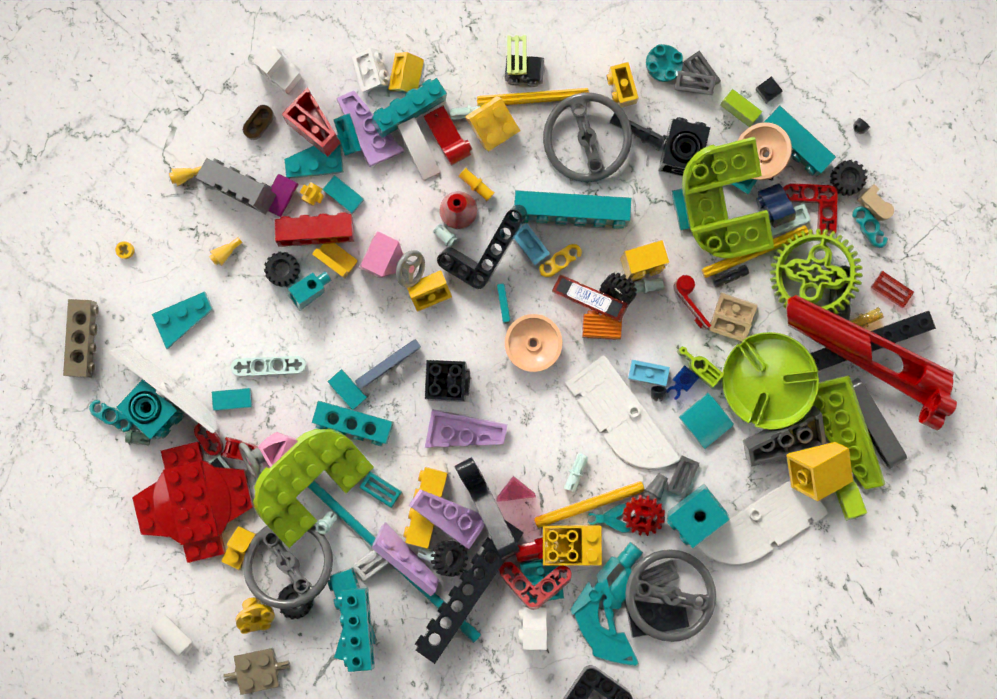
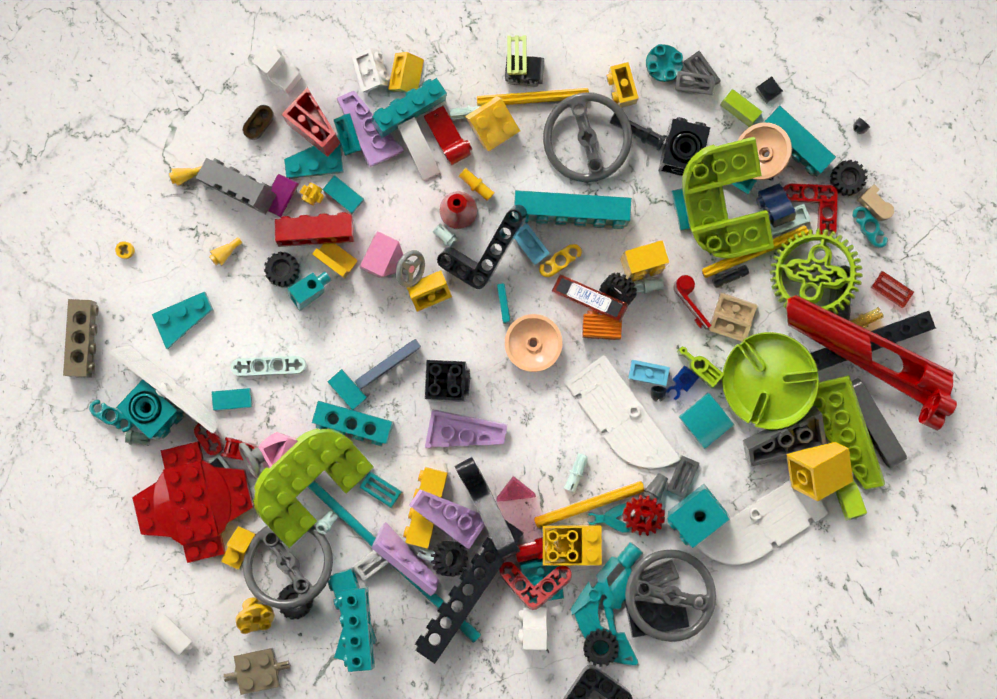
(601, 659): none -> black tyre

